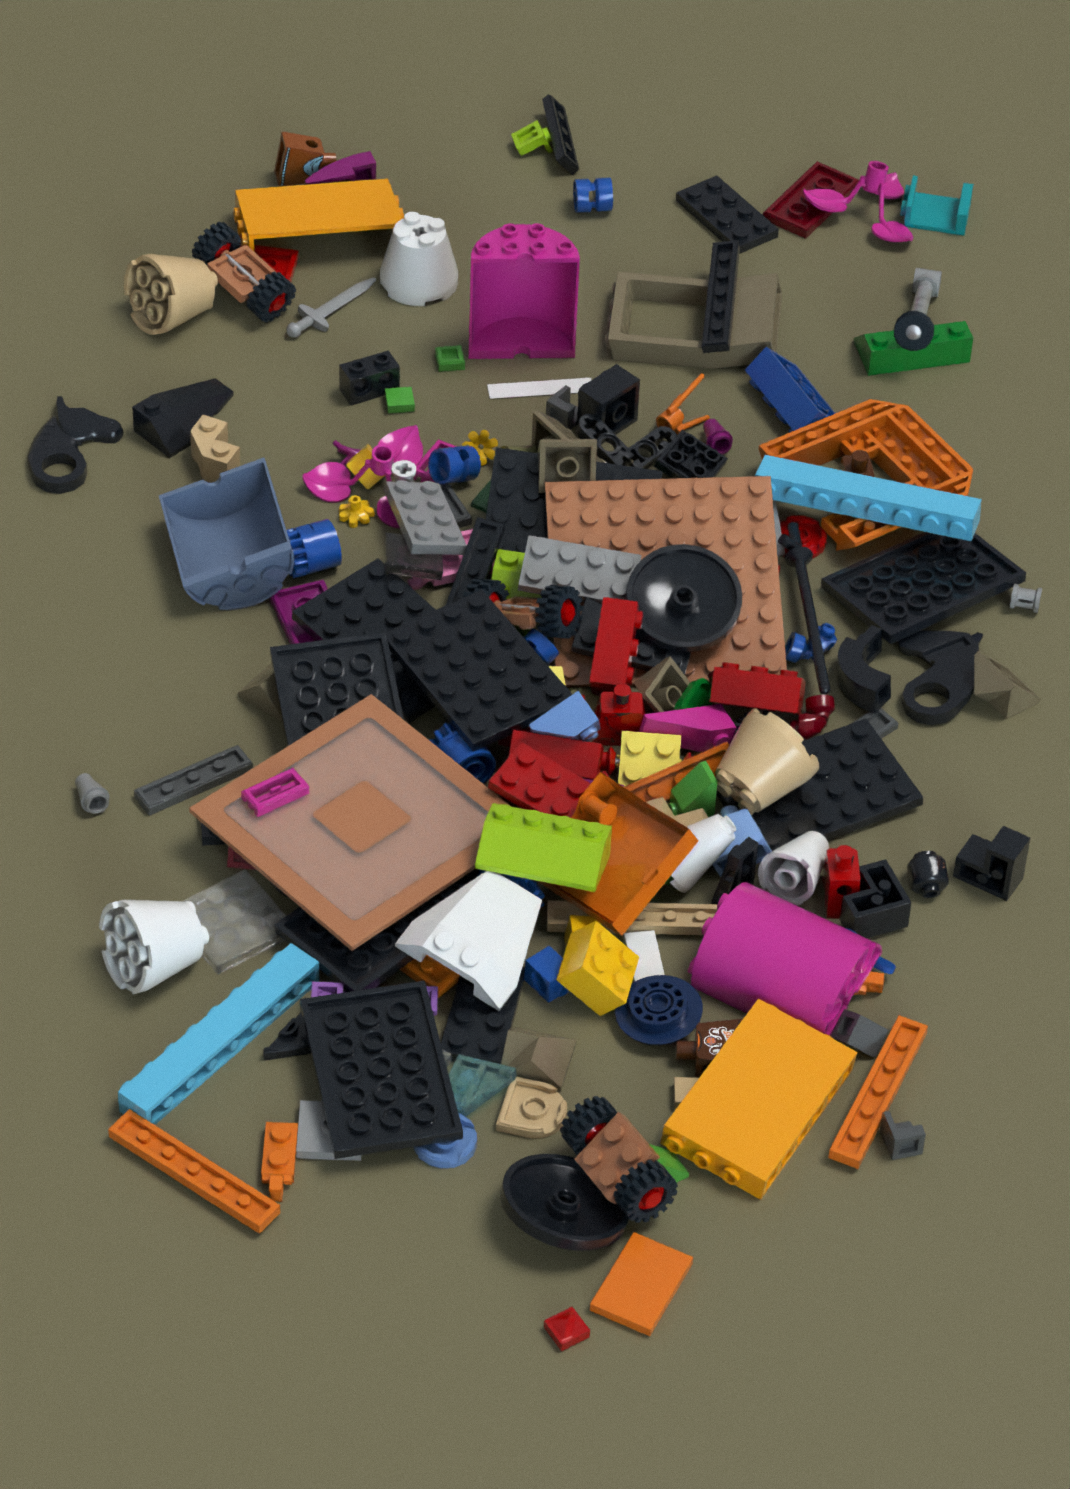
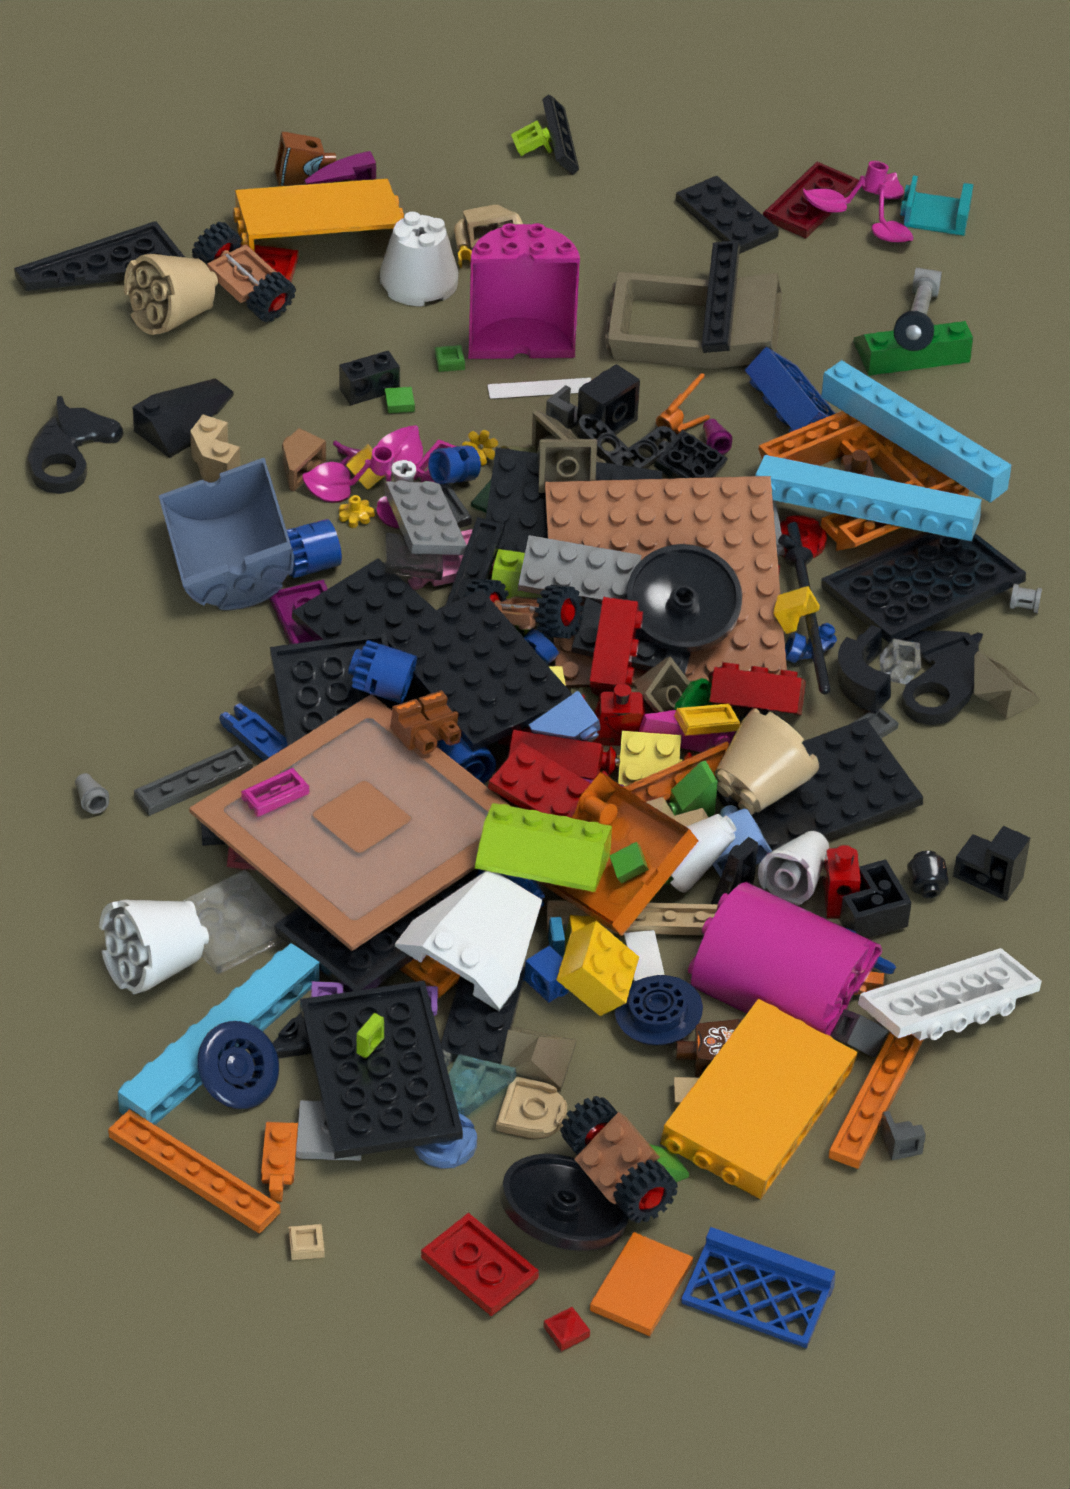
(96, 261): none -> black wing
(231, 1068): none -> dark blue wheel
(253, 732): none -> blue hinge
(302, 454): none -> medium nougat slope
(306, 1242): none -> tan tile
(317, 316): light grey sword -> none
(370, 1035): none -> lime tile
(382, 671): none -> blue gear
(425, 722): none -> dark orange hips
(477, 223): none -> tan torso
(479, 1264): none -> red plate
(556, 935): none -> dark azure tile
(602, 195): blue wheel -> none
(628, 862): none -> bright green tile
(707, 719): none -> yellow tile
(775, 1266): none -> blue fence
(792, 606): none -> yellow panel
(816, 716): dark red arm -> none
(901, 660): none -> clear brick
(916, 431): none -> medium azure brick
(951, 996): none -> white plate

